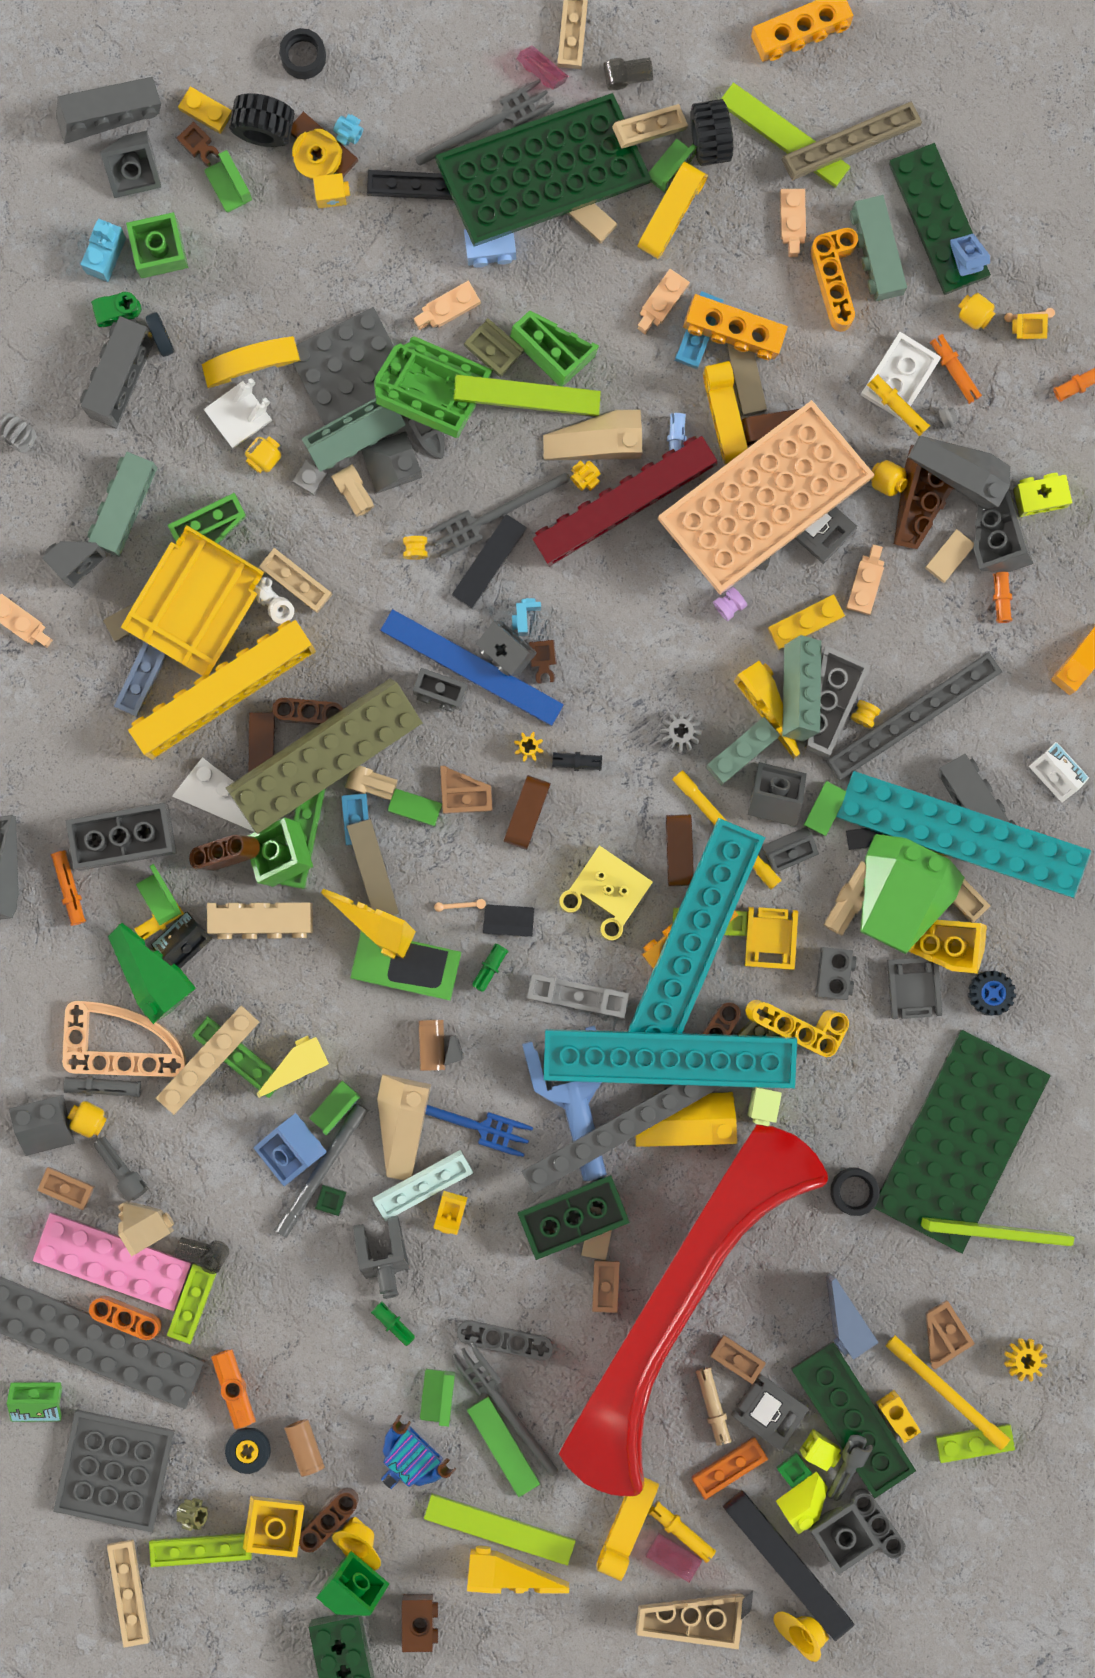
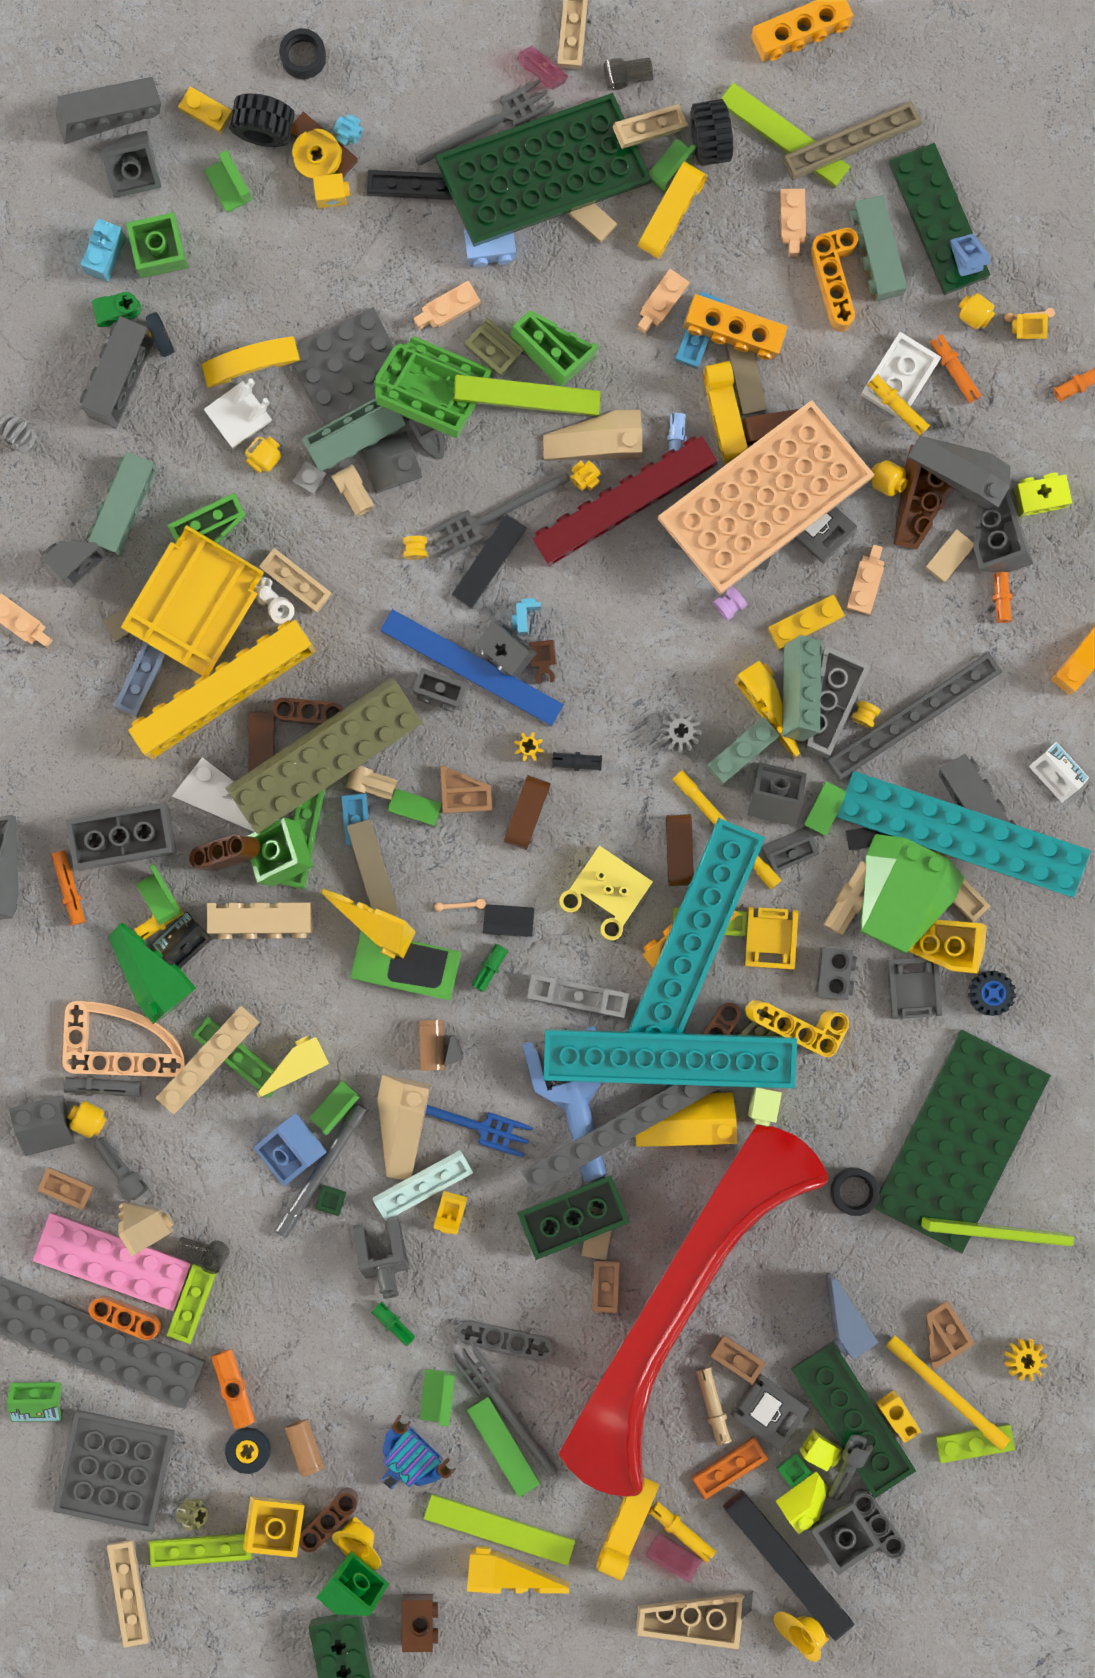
(197, 142): reddish brown plate -> none

